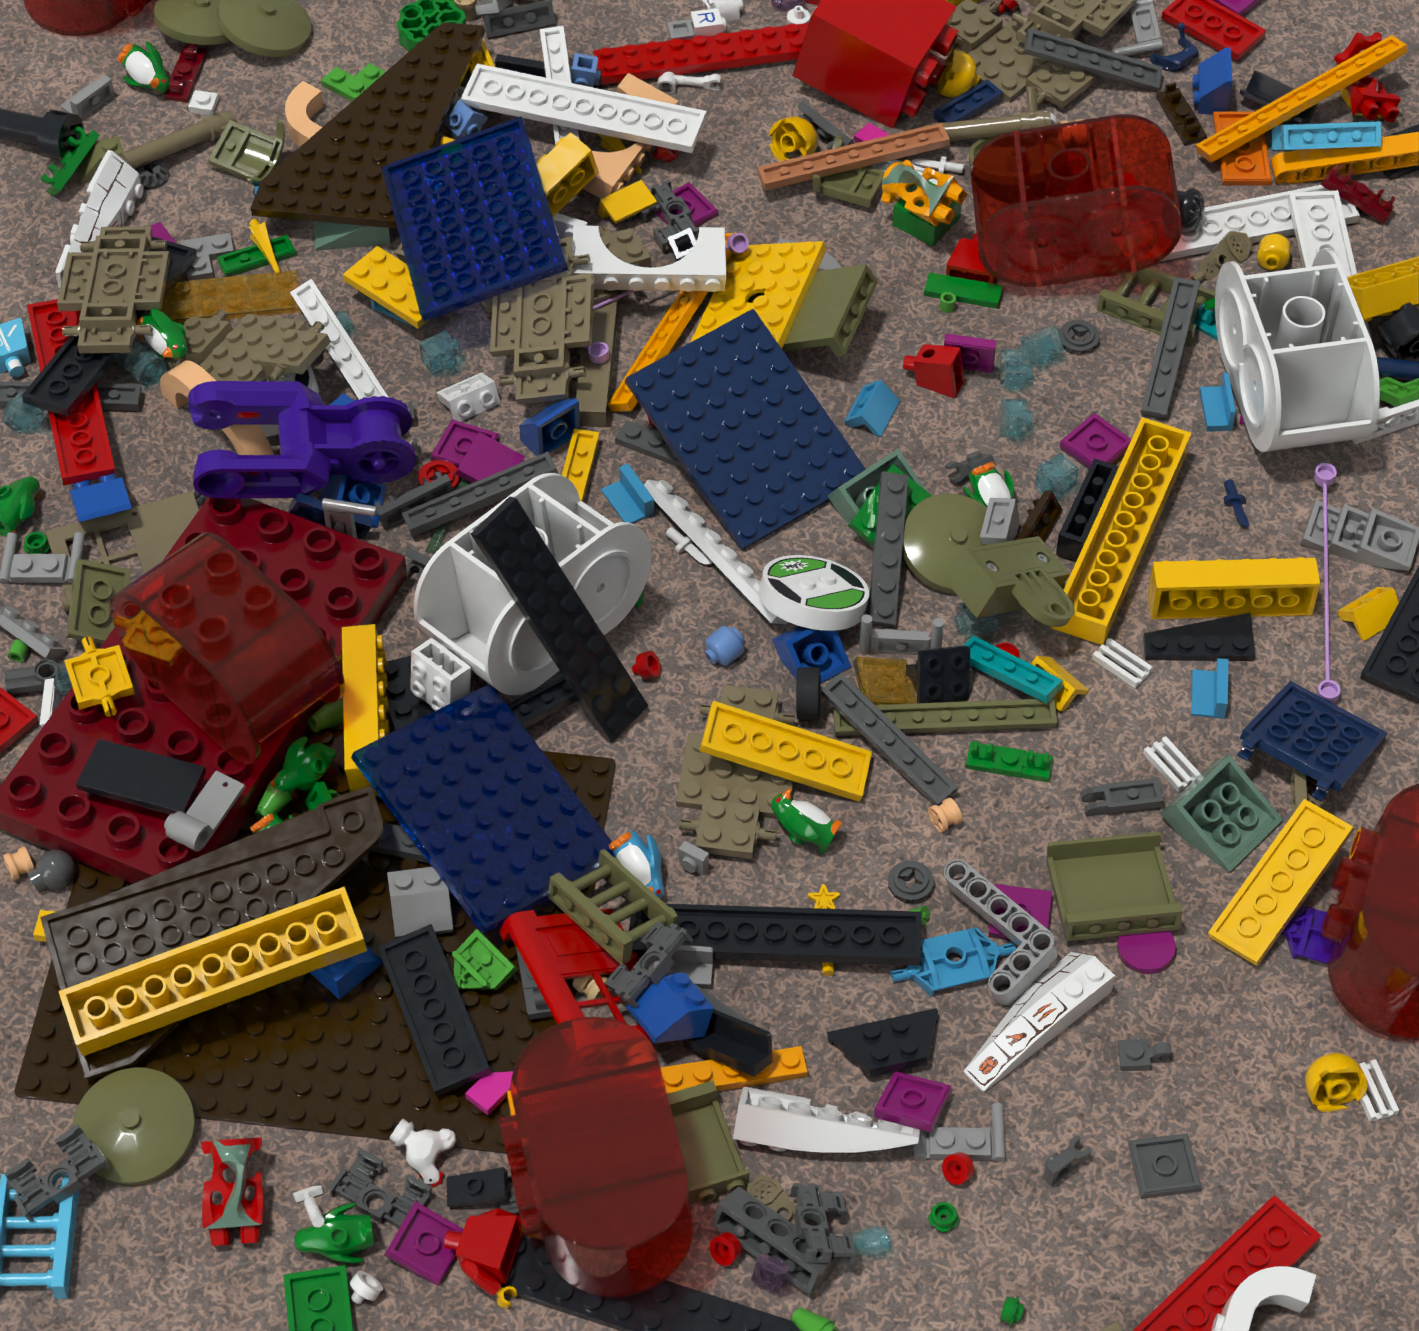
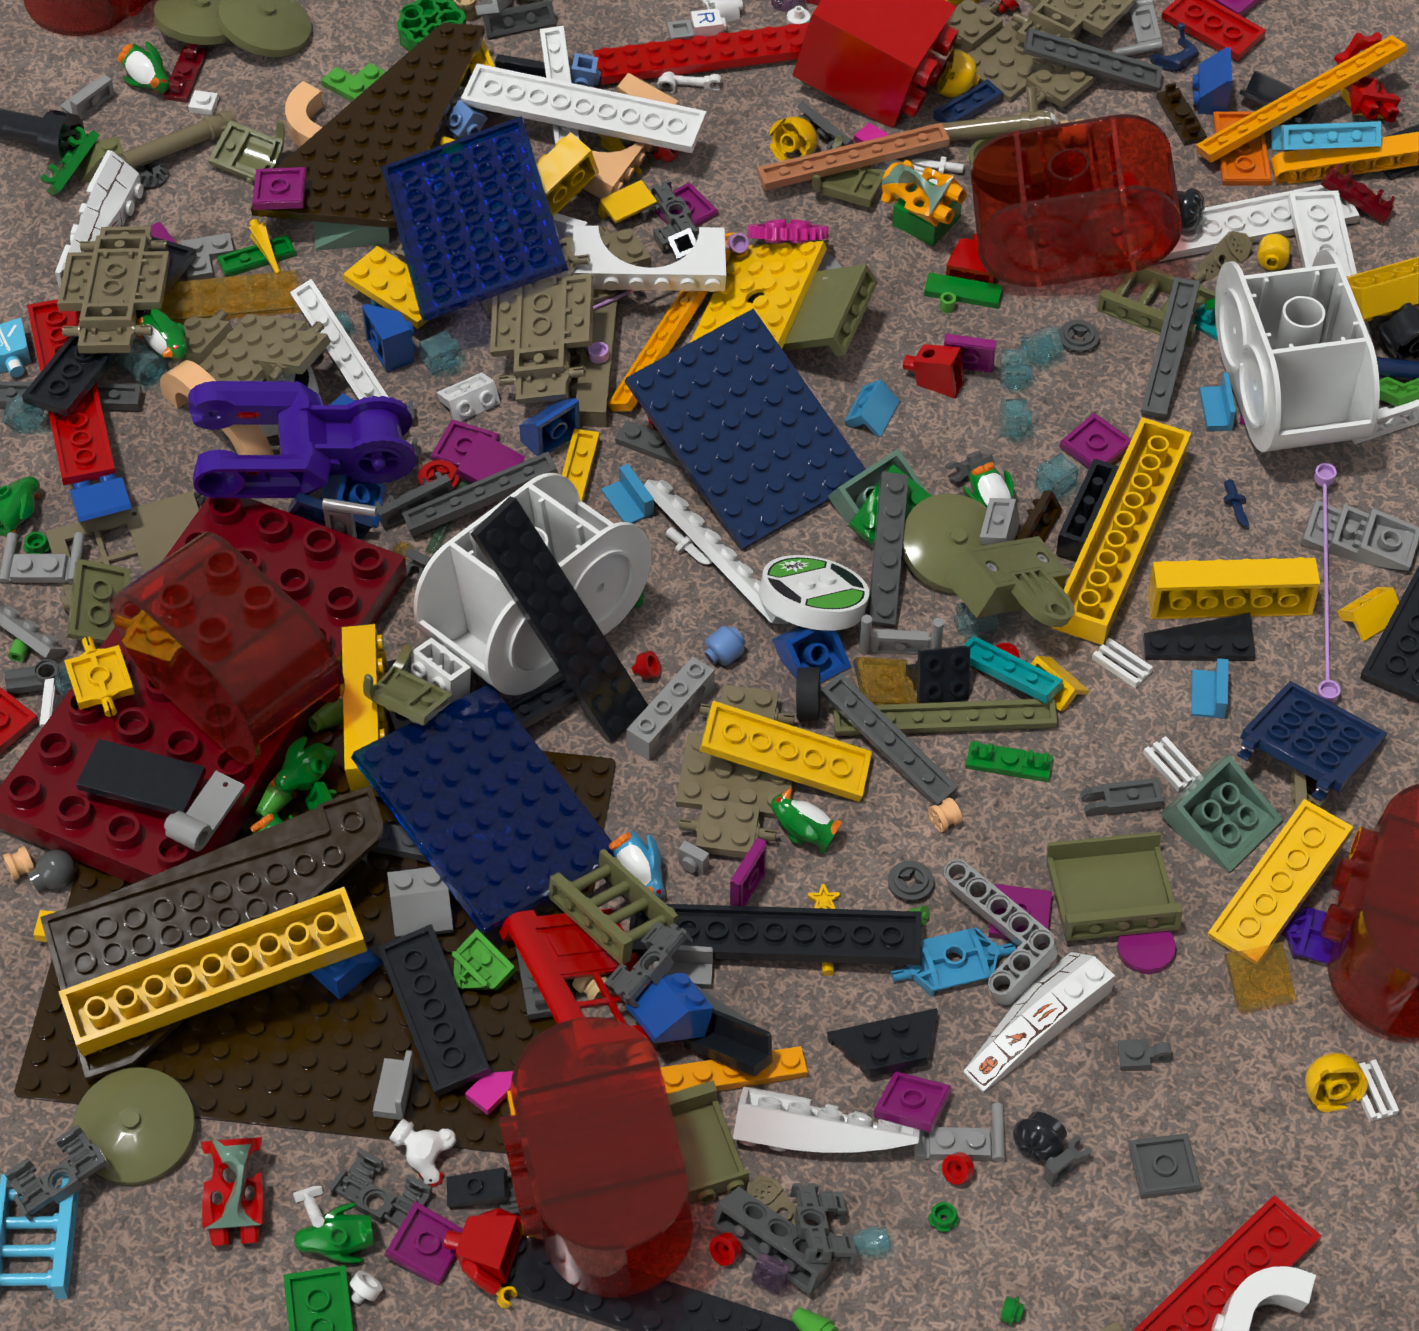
(279, 188): none -> magenta plate
(389, 336): none -> blue slope
(394, 1087): none -> light grey panel
(397, 549): none -> clear yellow piece
(407, 693): none -> olive piece
(670, 708): none -> light grey brick
(748, 874): none -> magenta tile
(796, 231): none -> dark pink gear
(1039, 1136): none -> black piece
(1260, 976): none -> clear yellow tile

